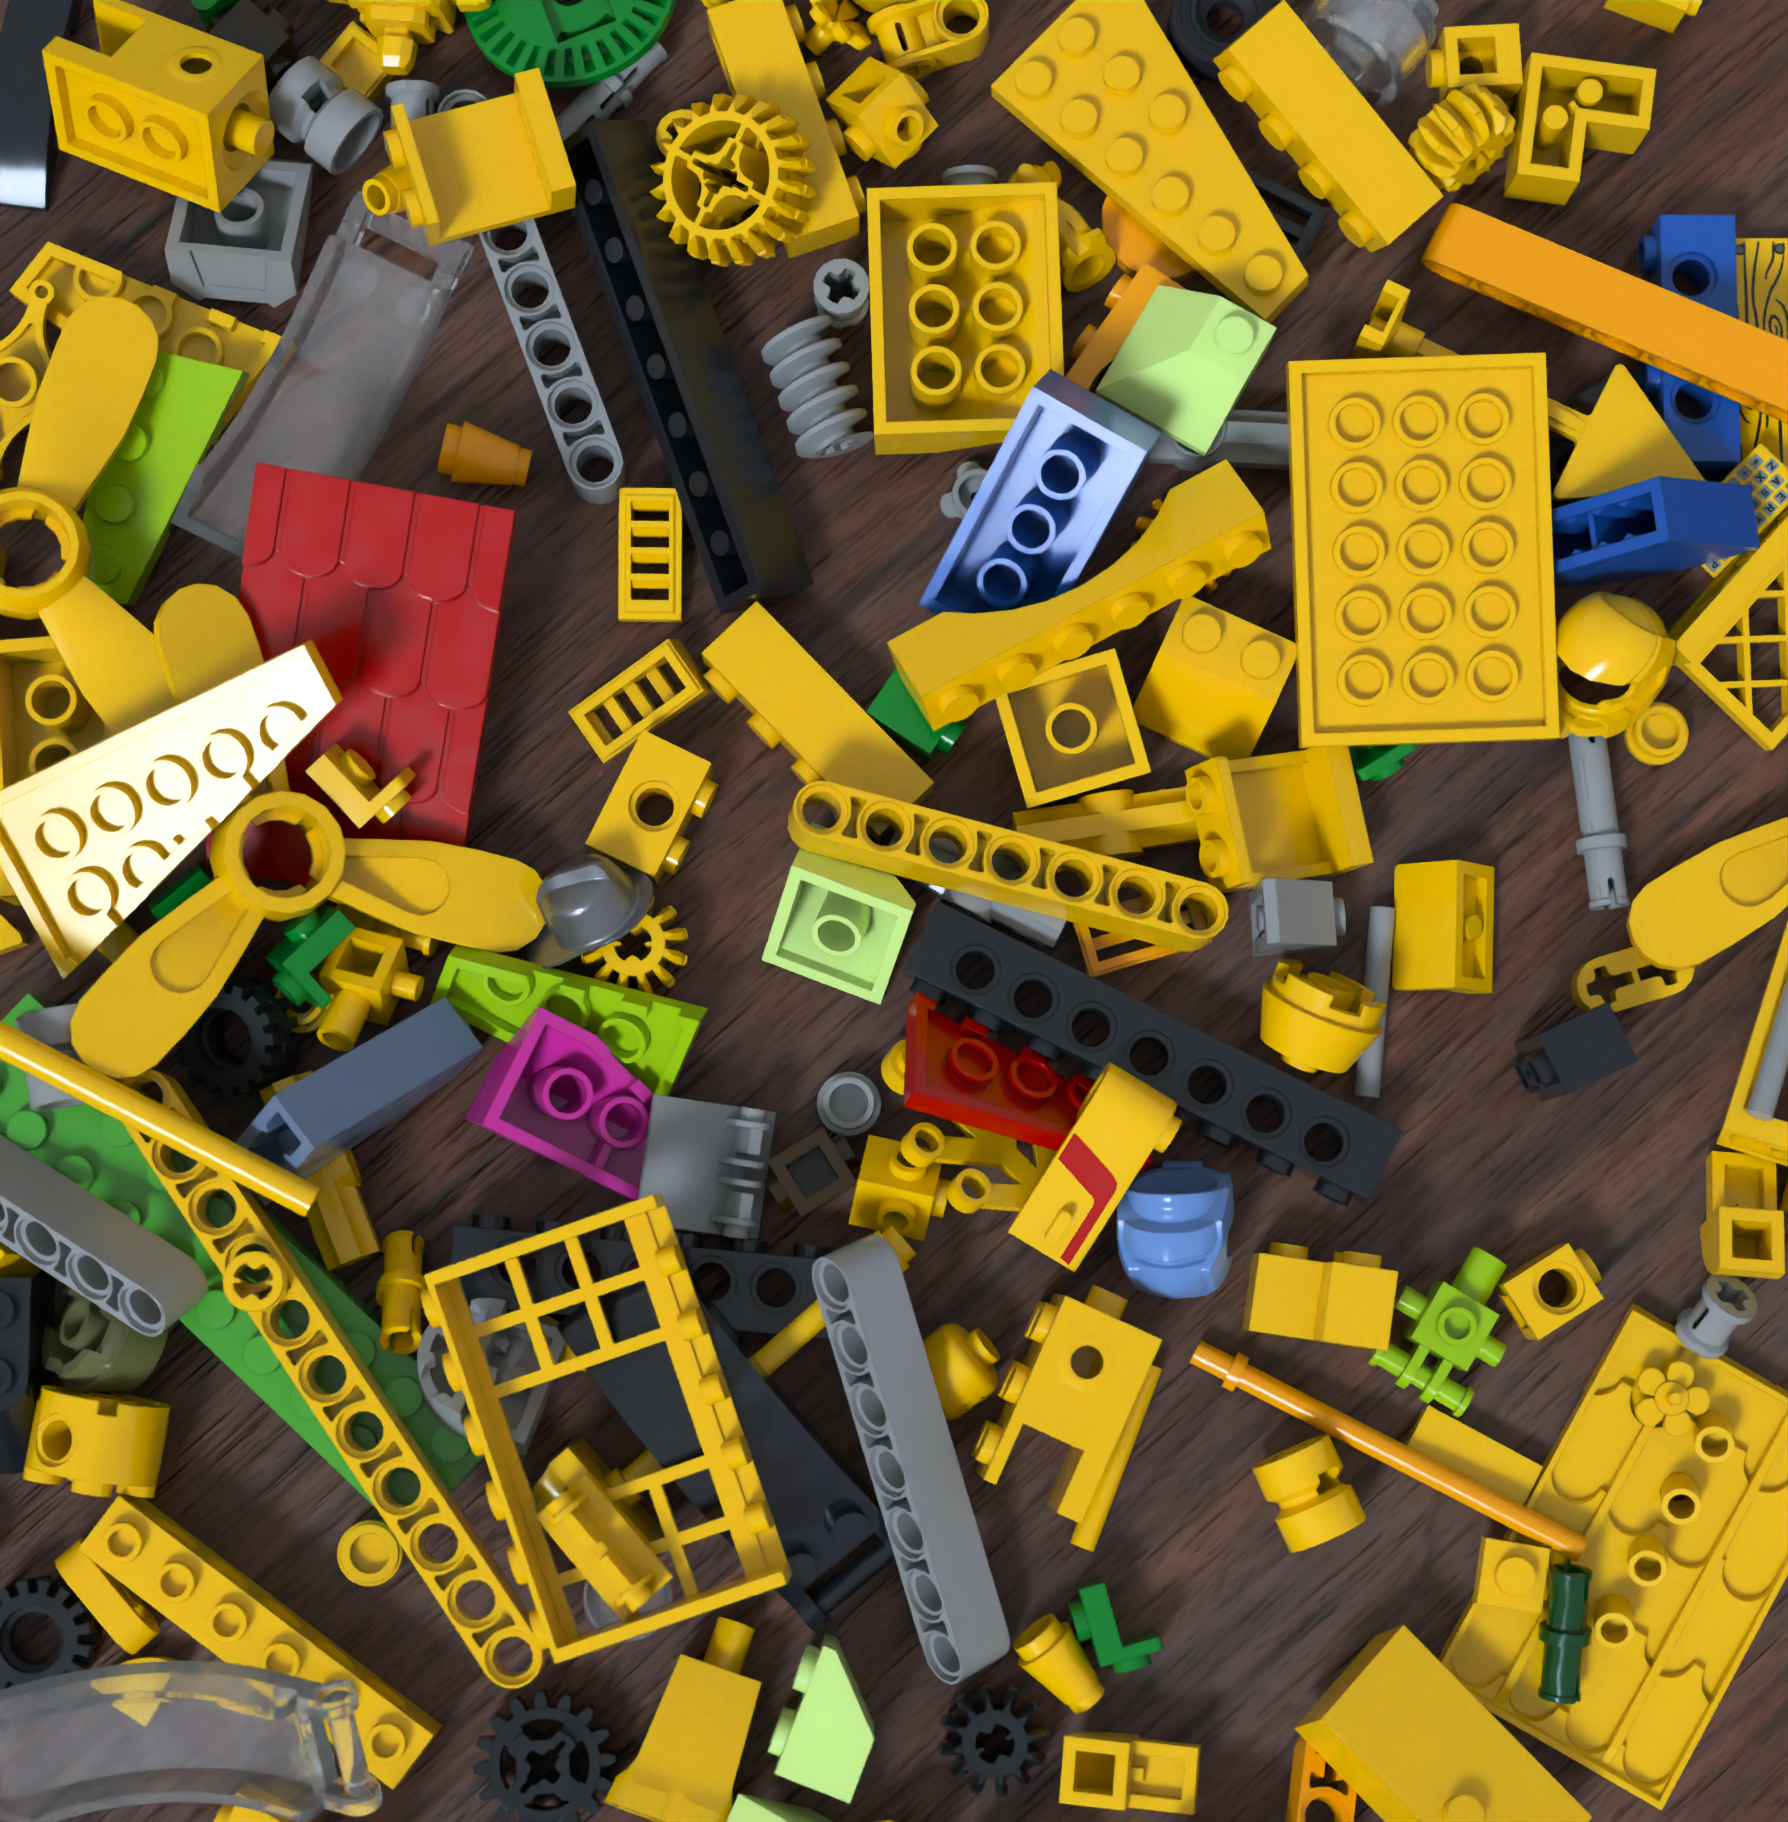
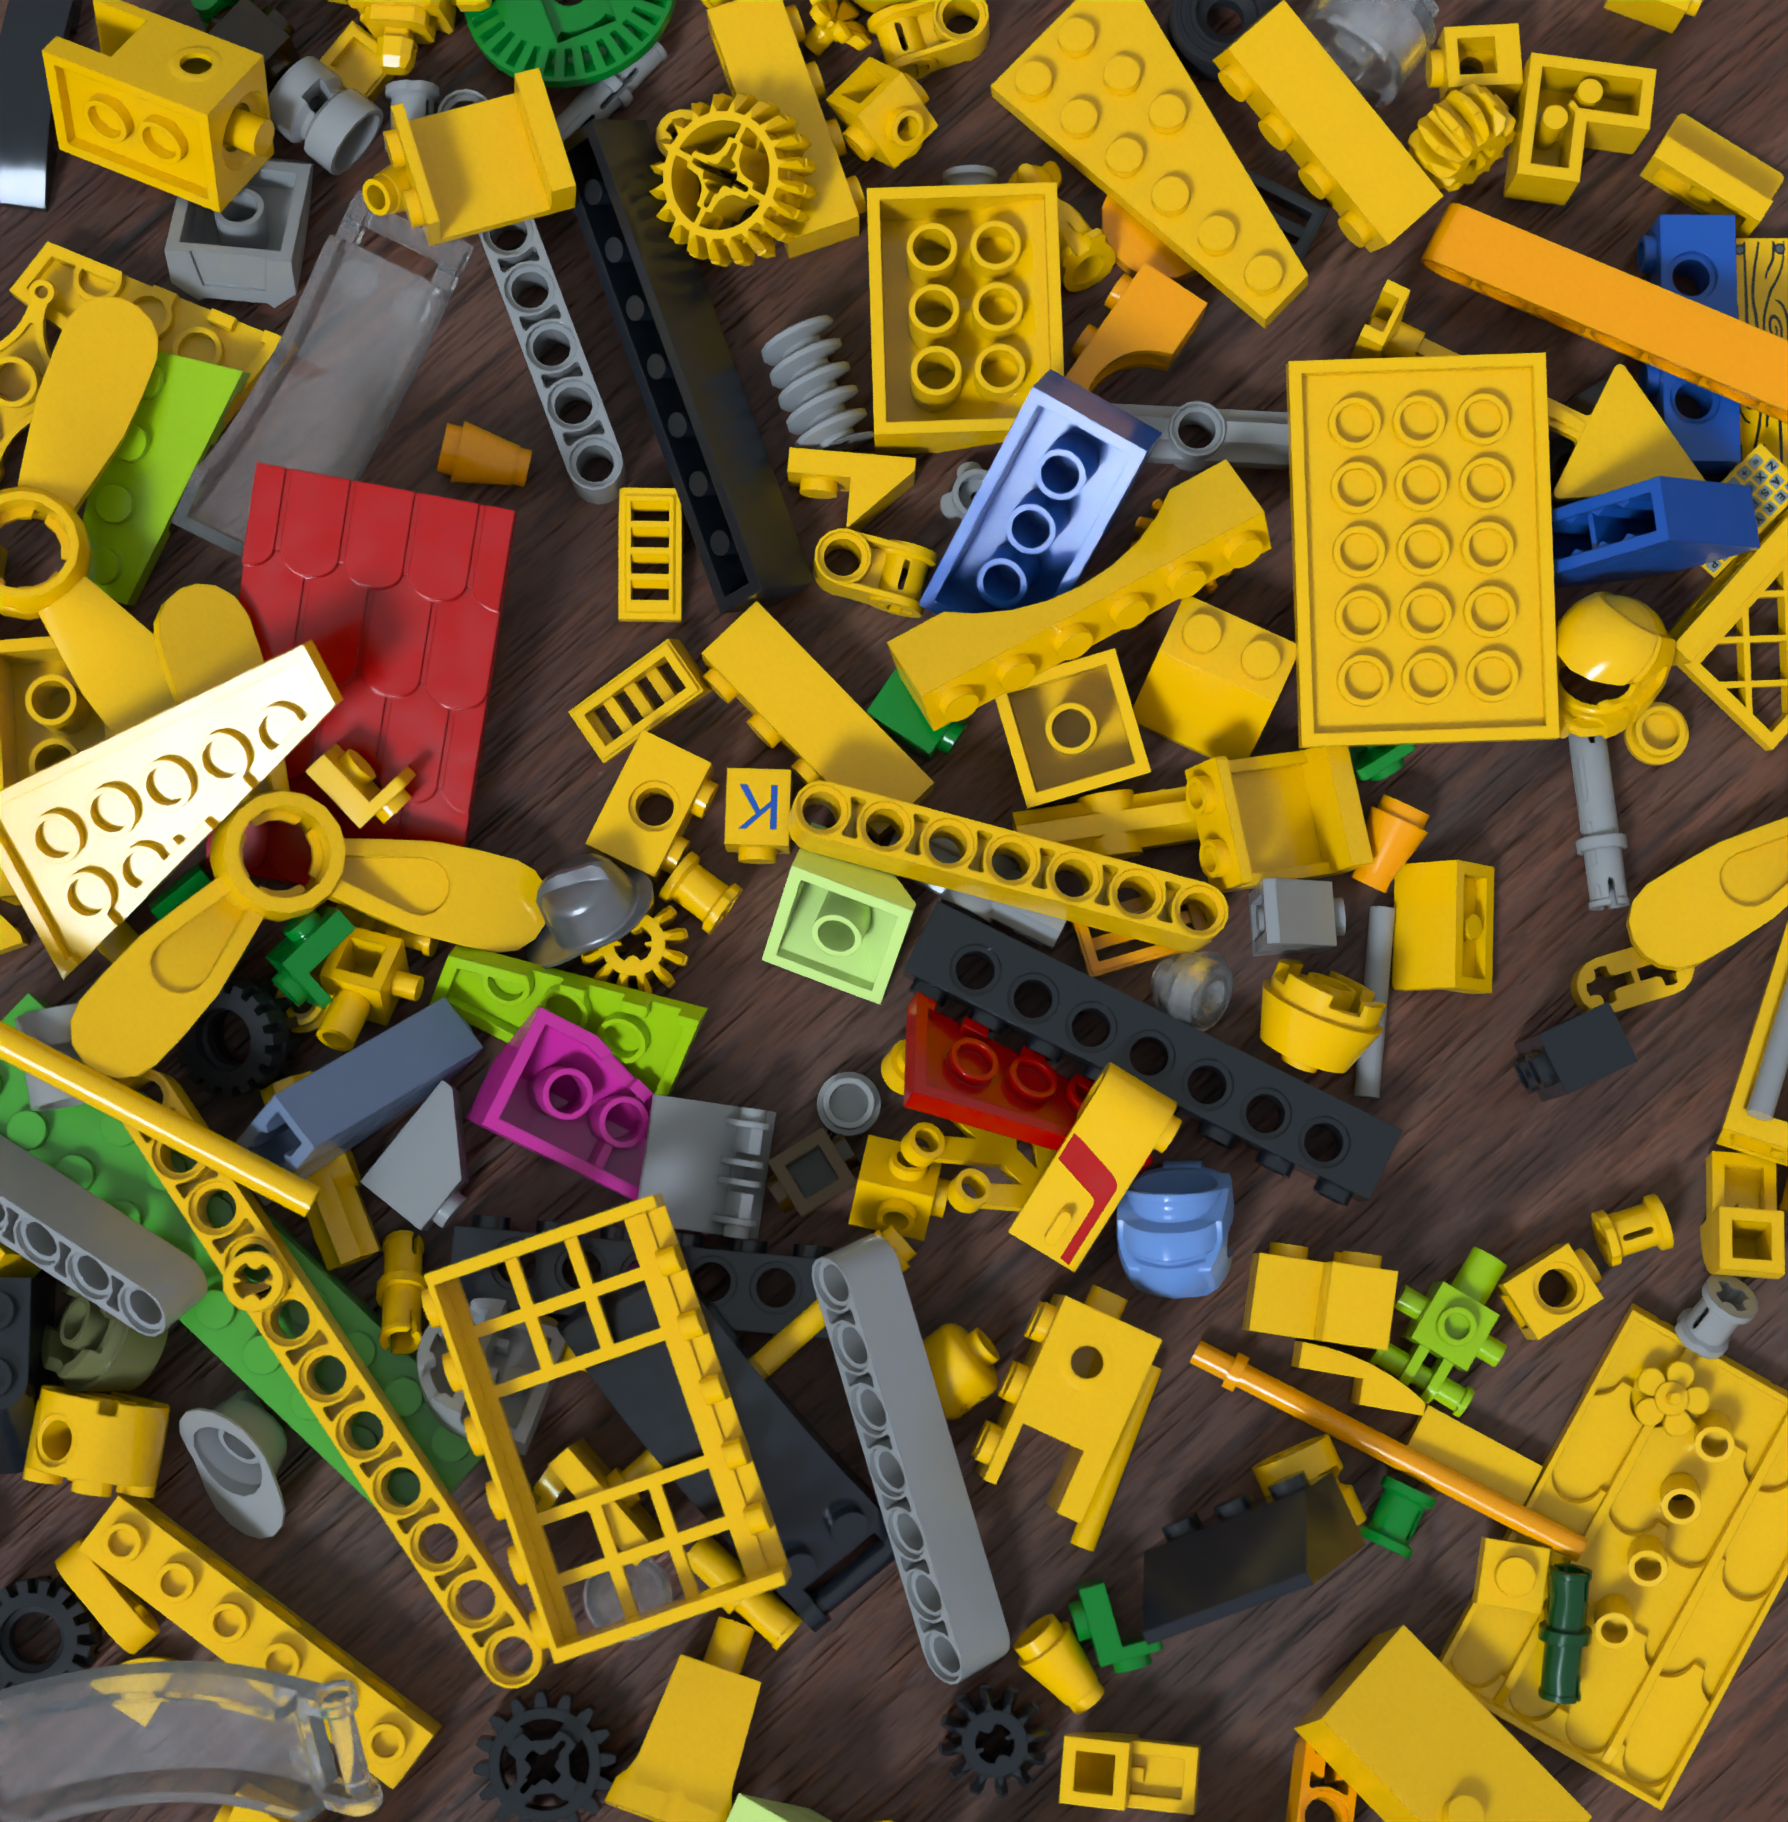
(237, 1458): none -> light grey piece
(370, 1553): yellow tile -> none
(425, 1163): none -> light grey slope
(604, 1546): yellow hinge -> none
(700, 892): none -> yellow bush
(758, 813): none -> yellow brick
(762, 1611): none -> yellow pin
(830, 1730): yellowish green slope -> none
(834, 277): light grey bush -> none
(869, 478): none -> yellow slope
(878, 571): none -> yellow piece
(1186, 364): yellowish green slope -> none
(1193, 987): none -> clear cone
(1245, 1554): none -> black slope
(1370, 1385): none -> yellow slope
(1393, 835): none -> light orange cone
(1396, 1516): none -> green bush
(1632, 1230): none -> yellow bush
(1712, 174): none -> yellow panel

